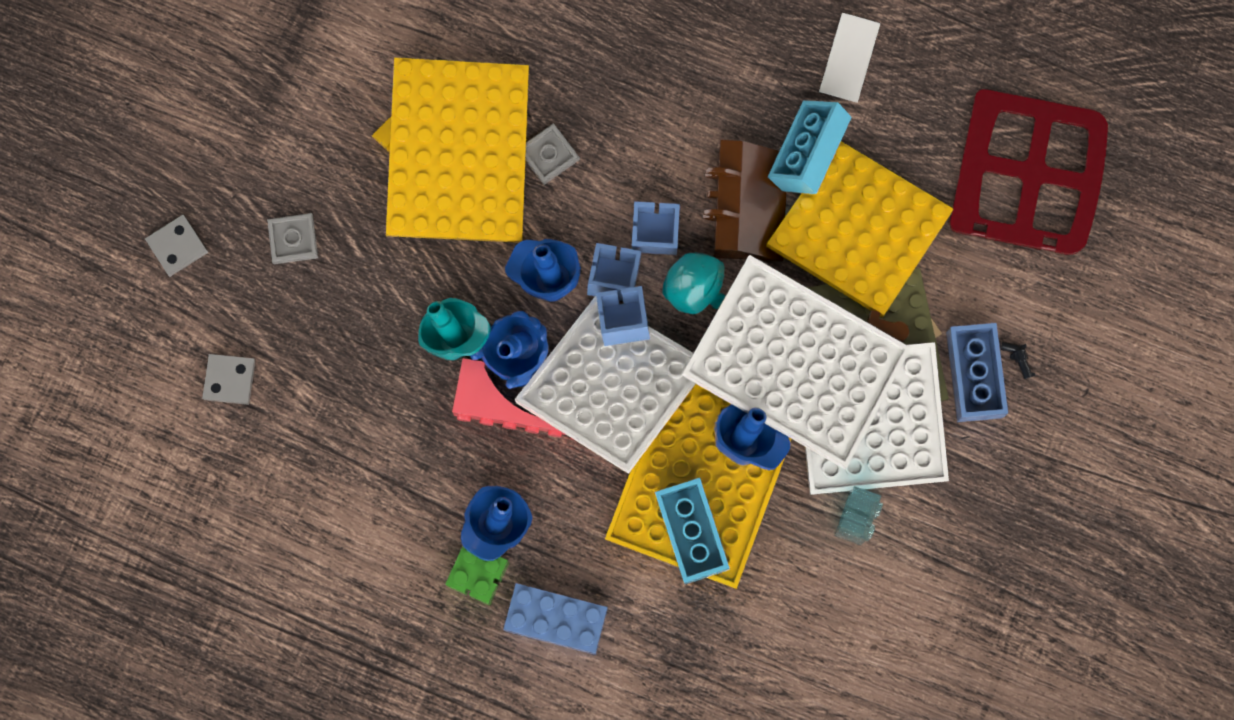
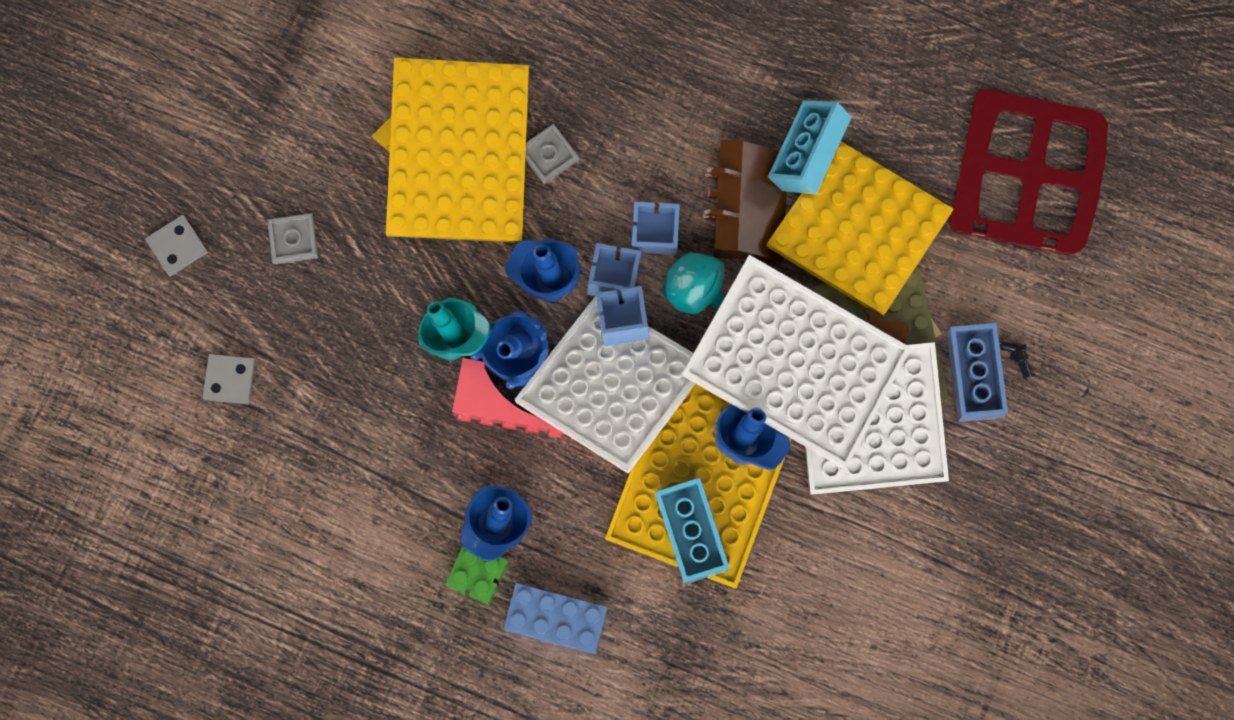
(849, 57): white sticker -> none
(858, 516): clear light blue piece -> none

